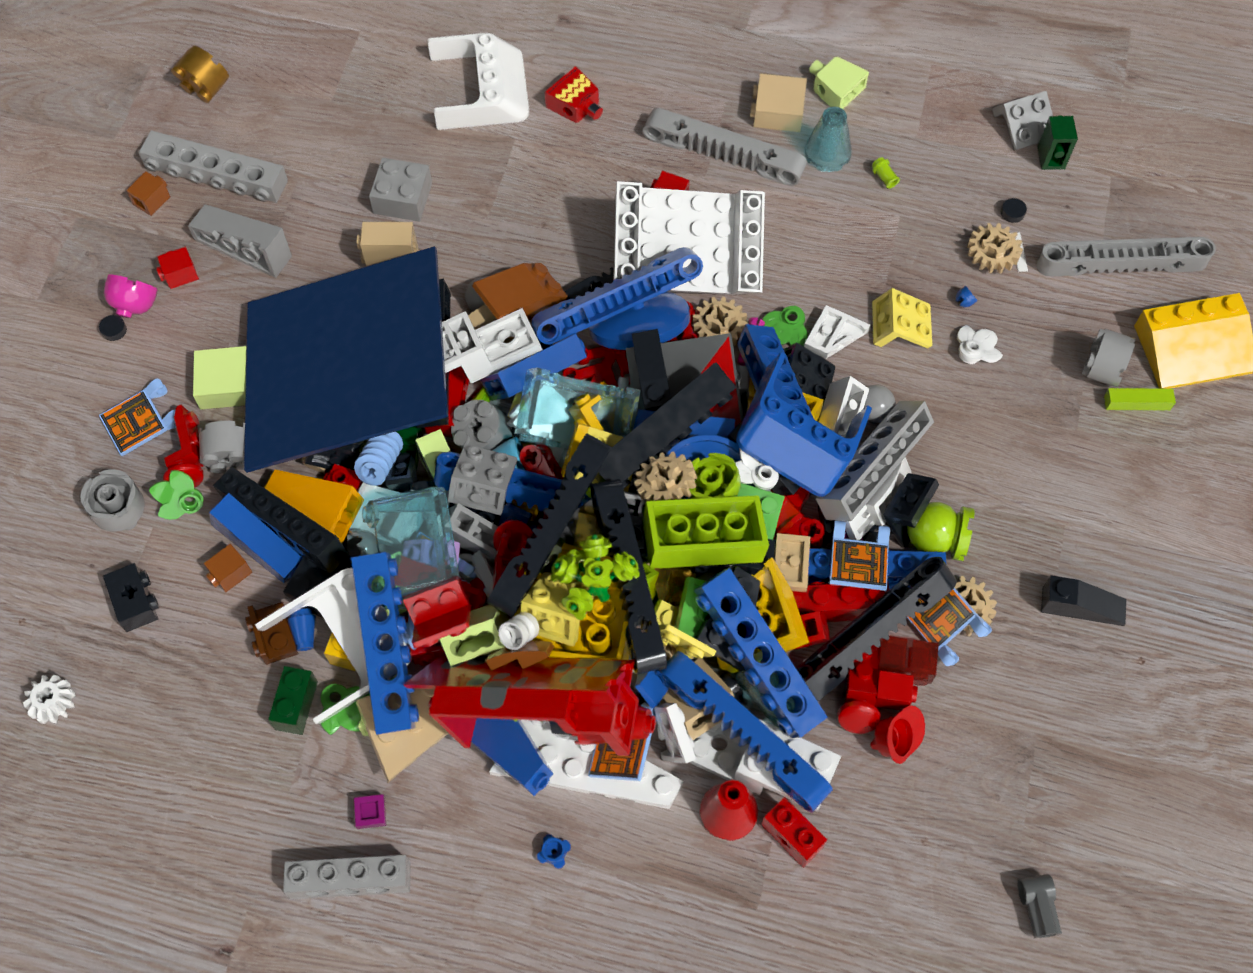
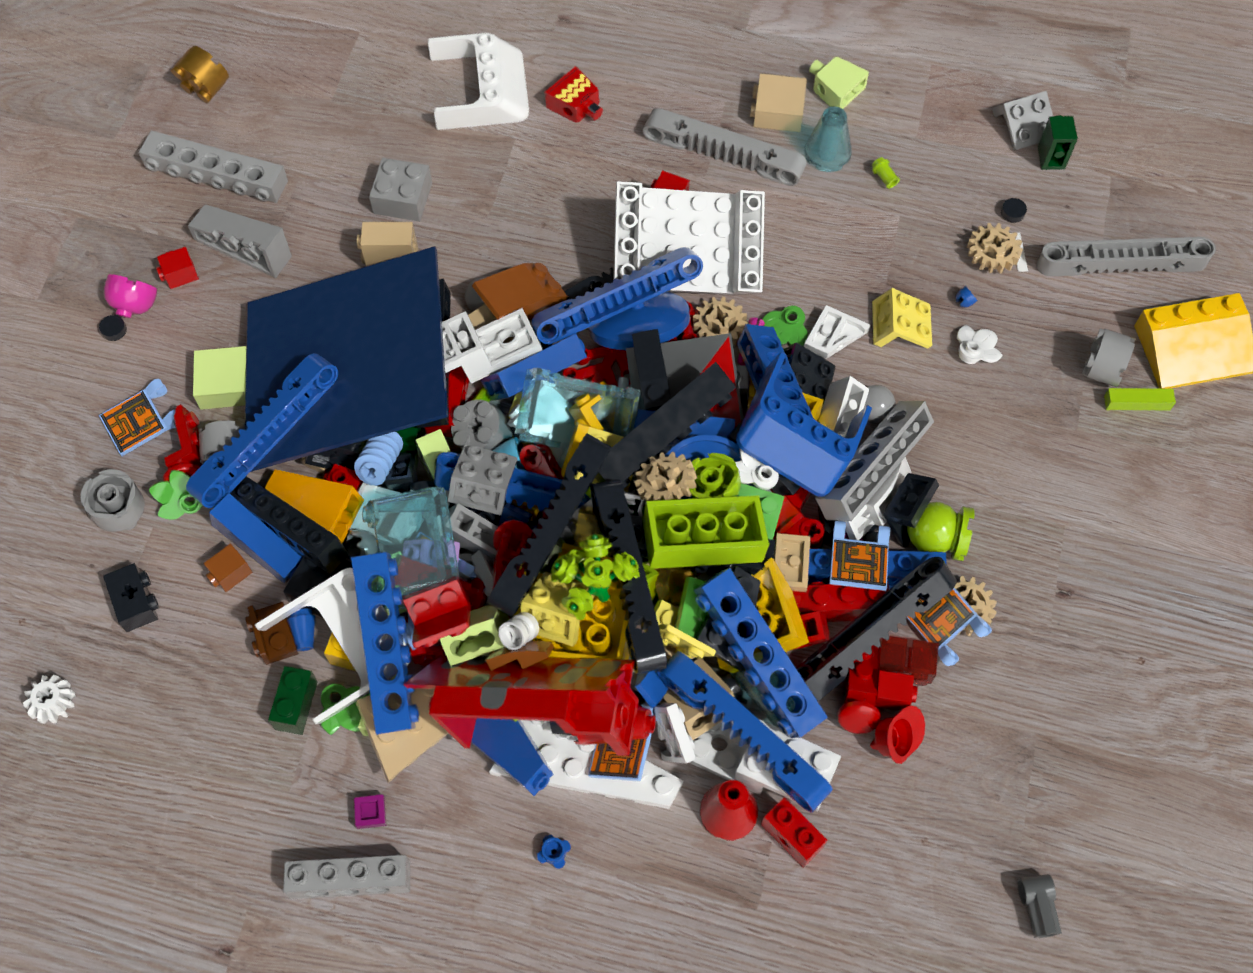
(148, 193): dark orange brick -> none
(213, 483): none -> blue gear
(1082, 601): black slope -> none

